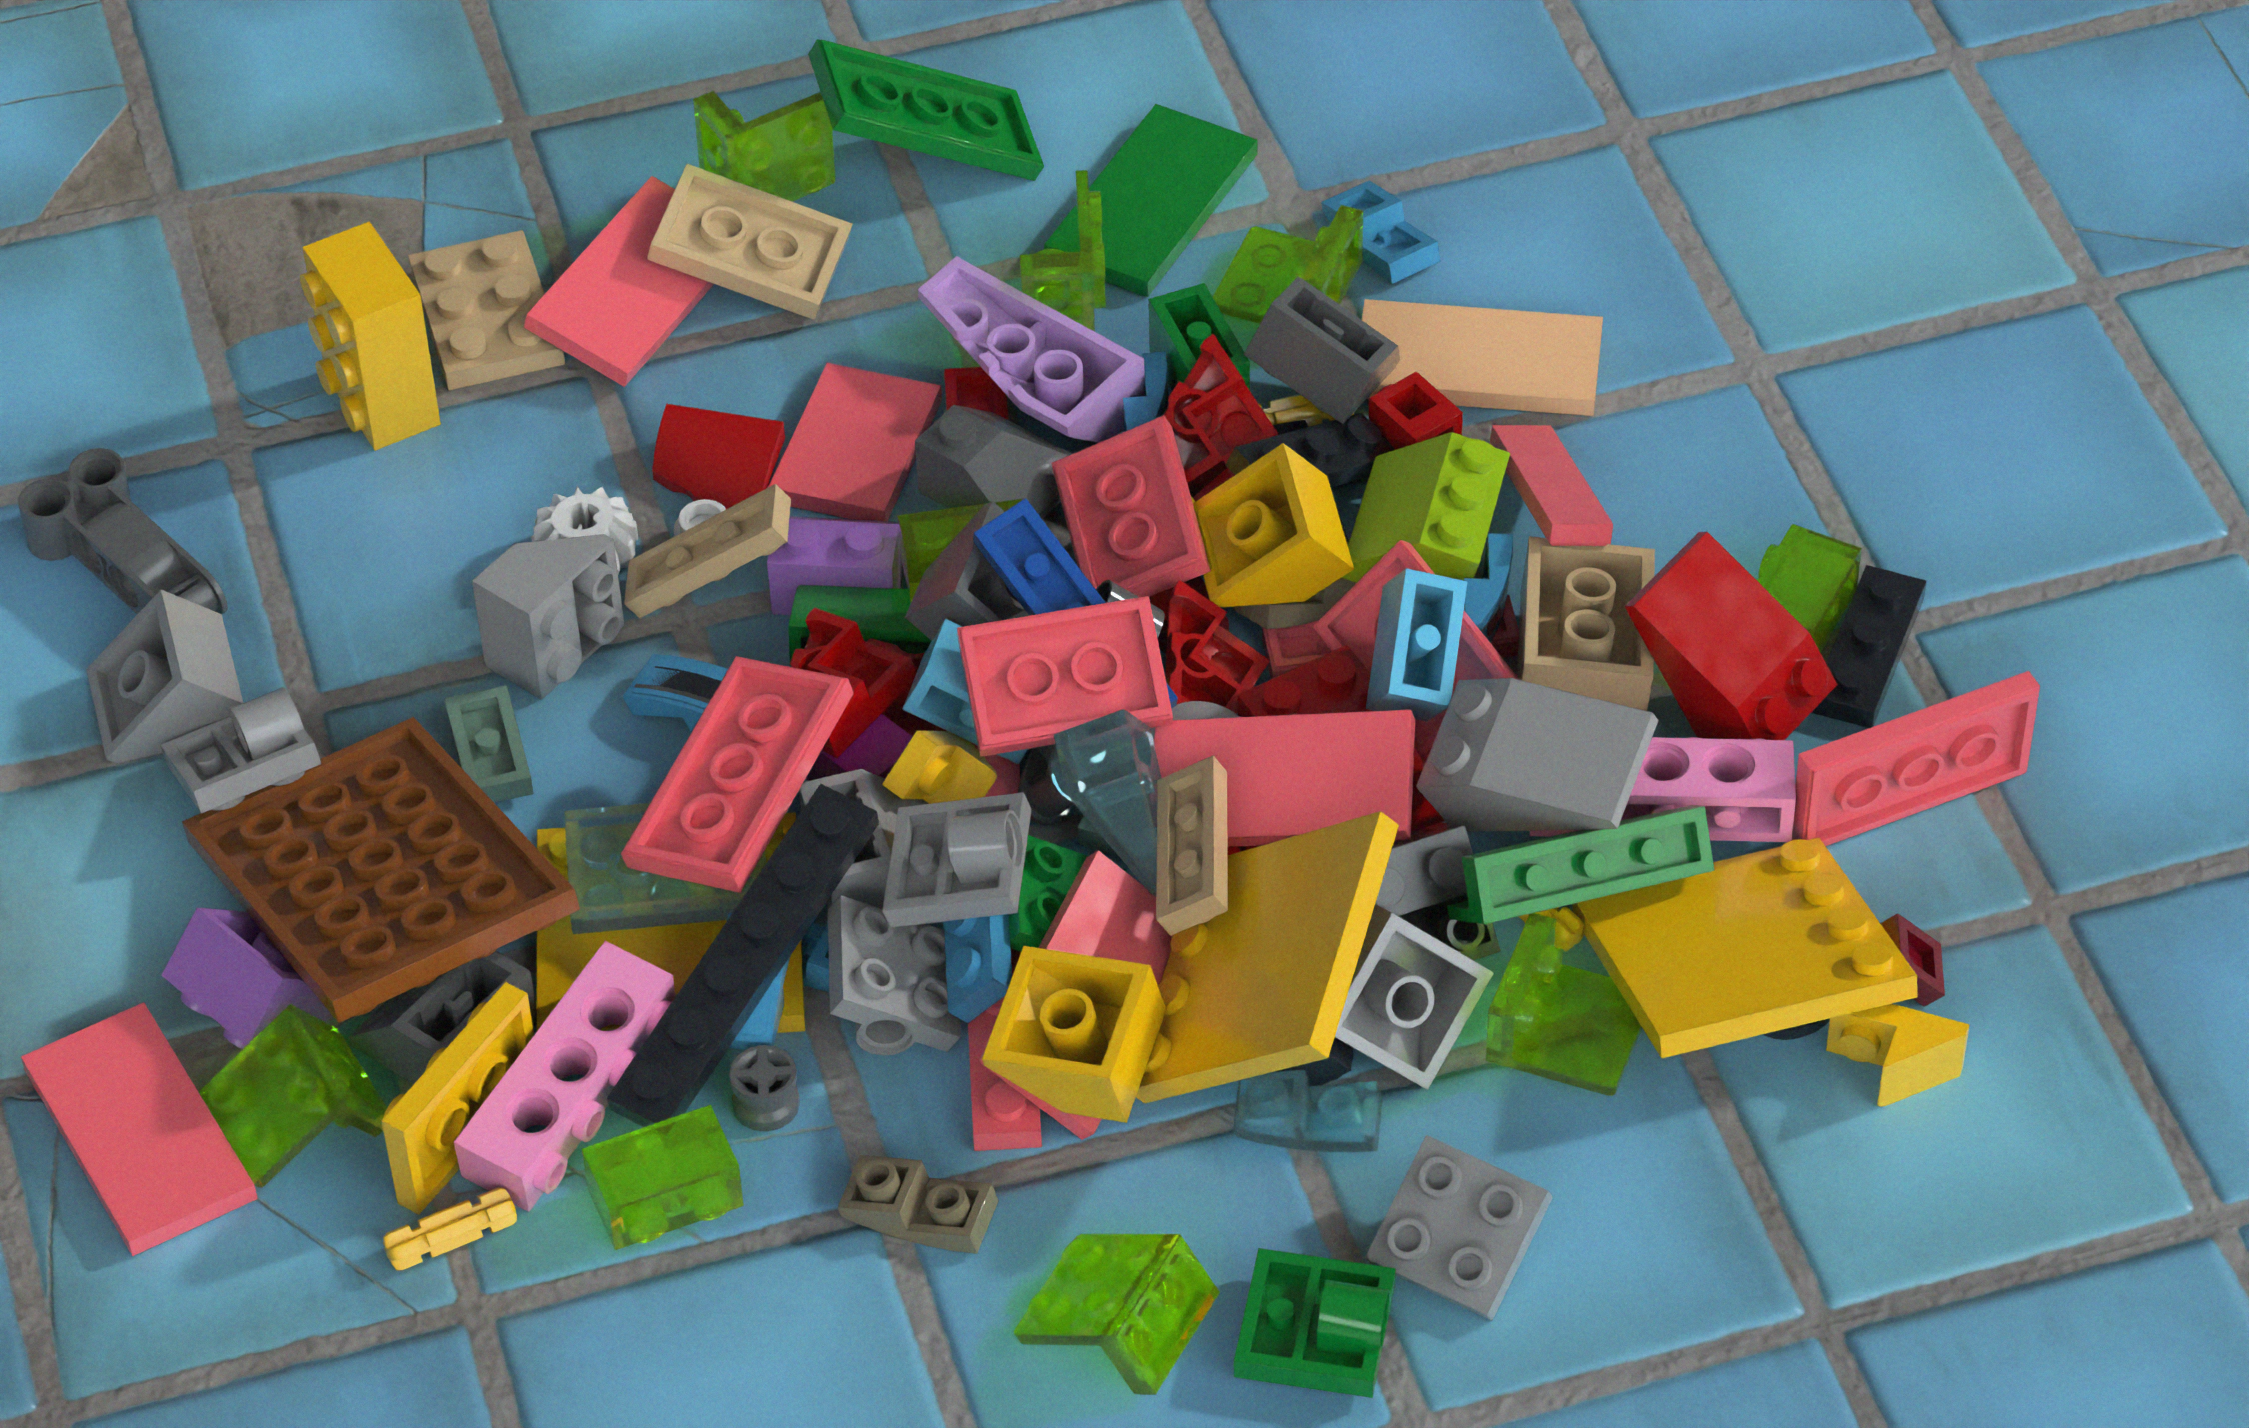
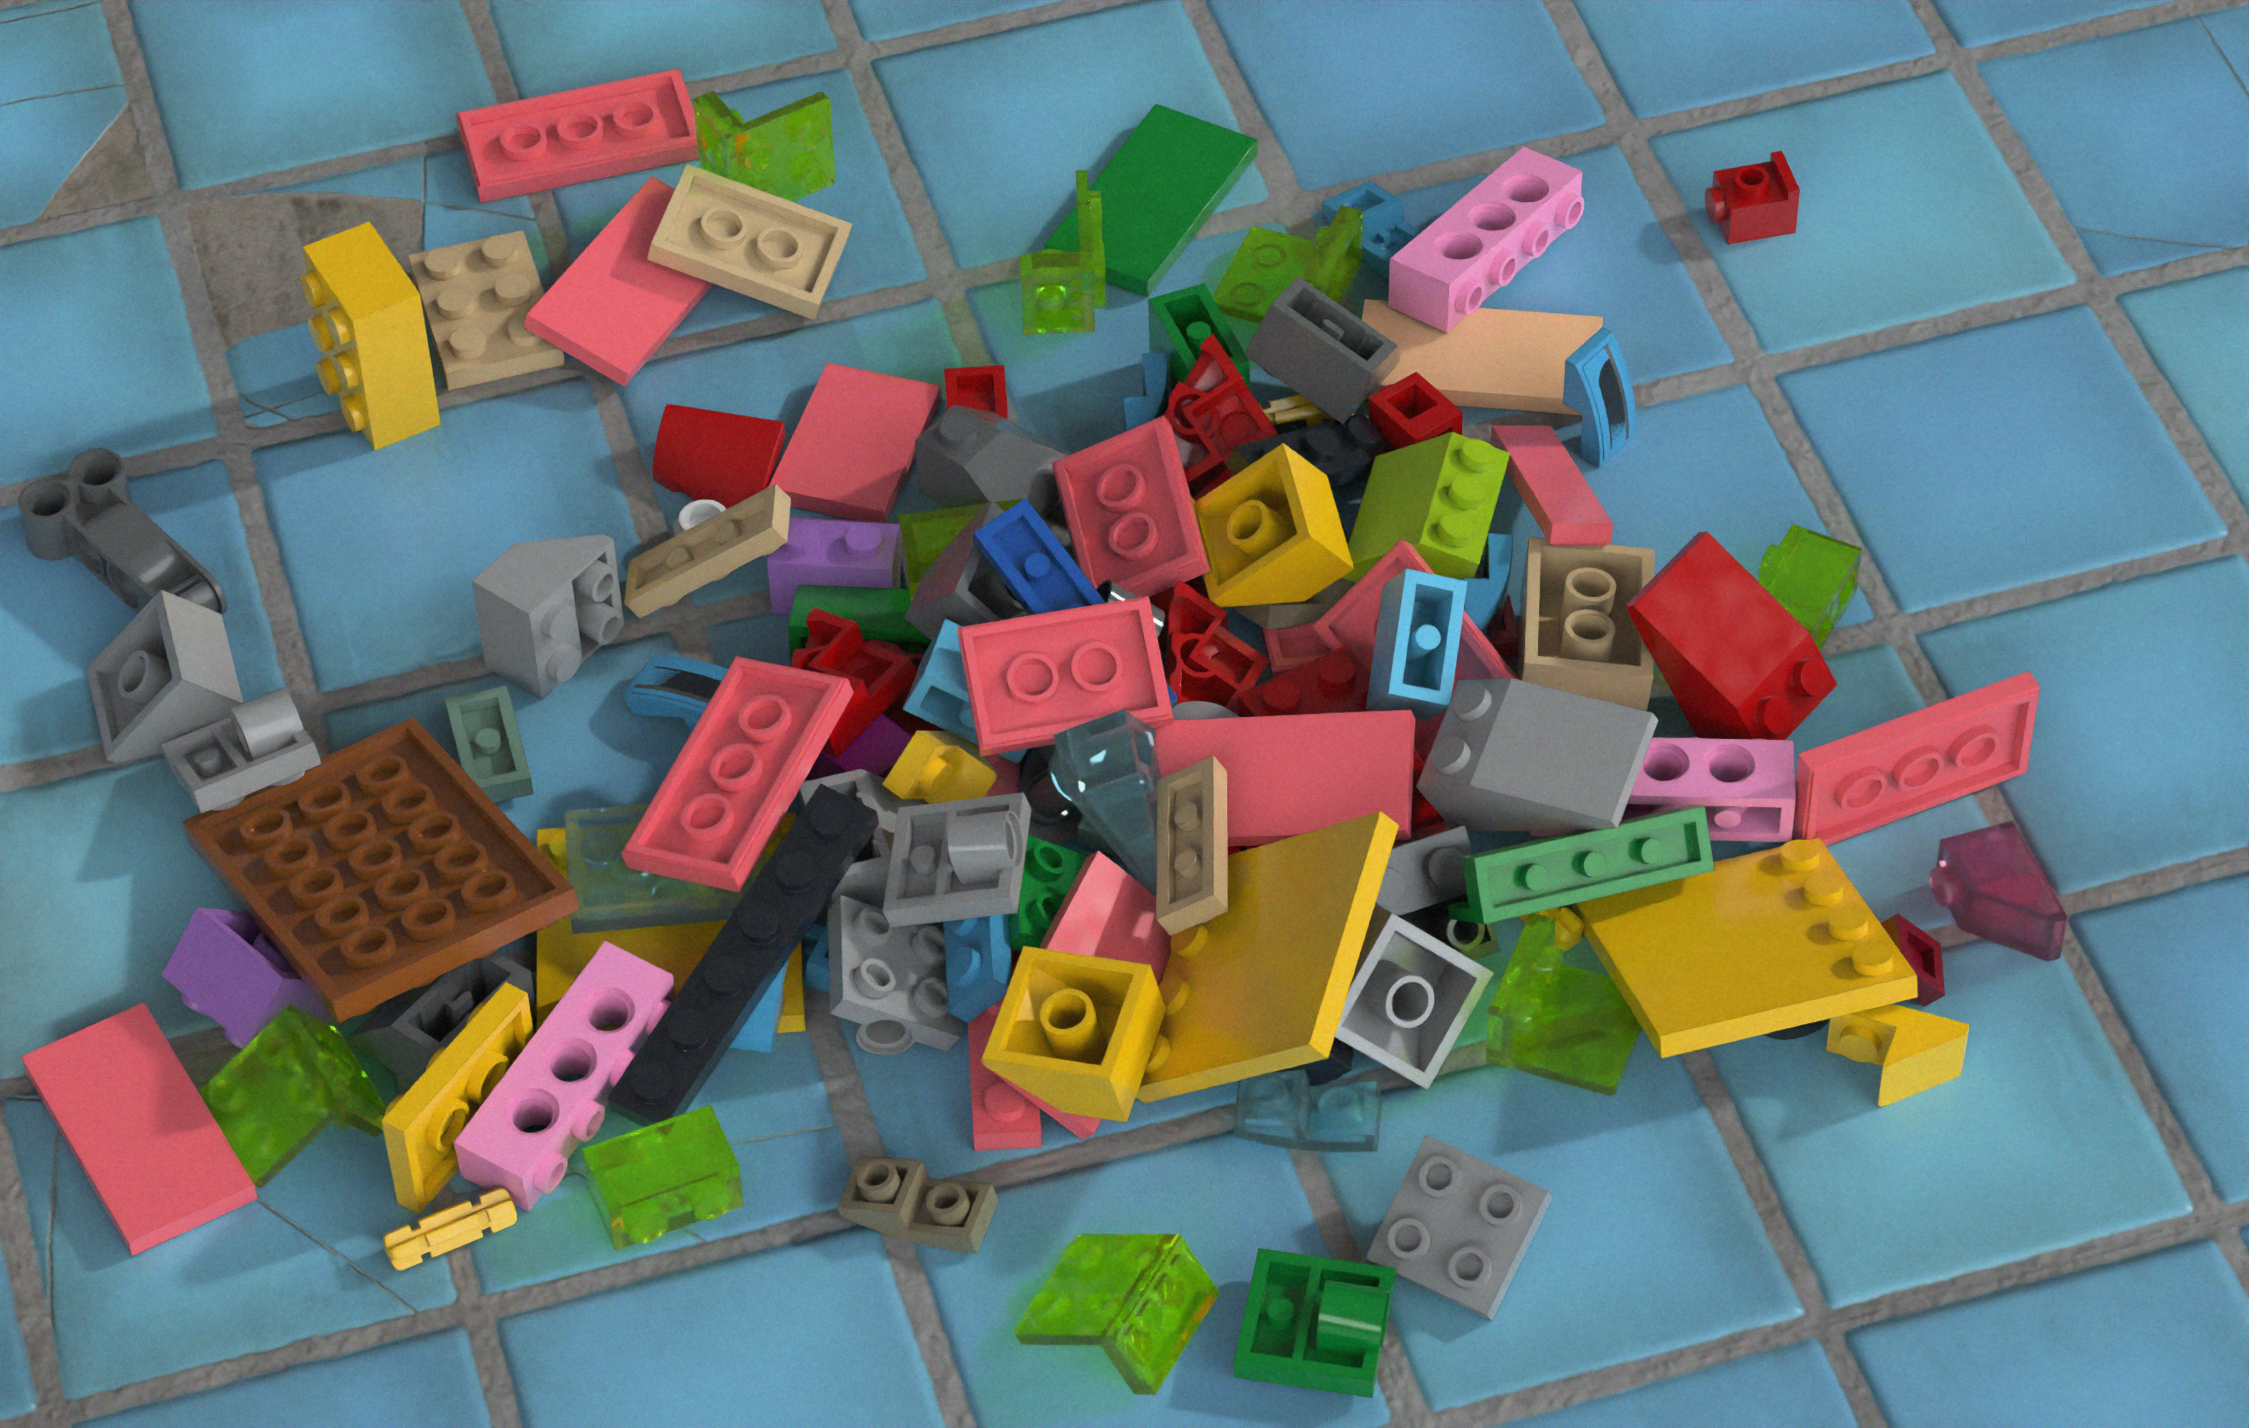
(579, 135): none -> coral tile
(589, 516): white gear -> none
(751, 1078): dark grey wheel -> none
(925, 110): green tile -> none
(1036, 353): lavender wedge -> none
(1485, 239): none -> bright pink brick
(1602, 392): none -> dark azure slope
(1754, 200): none -> red brick
(1871, 644): black plate -> none
(1999, 891): none -> clear pink slope

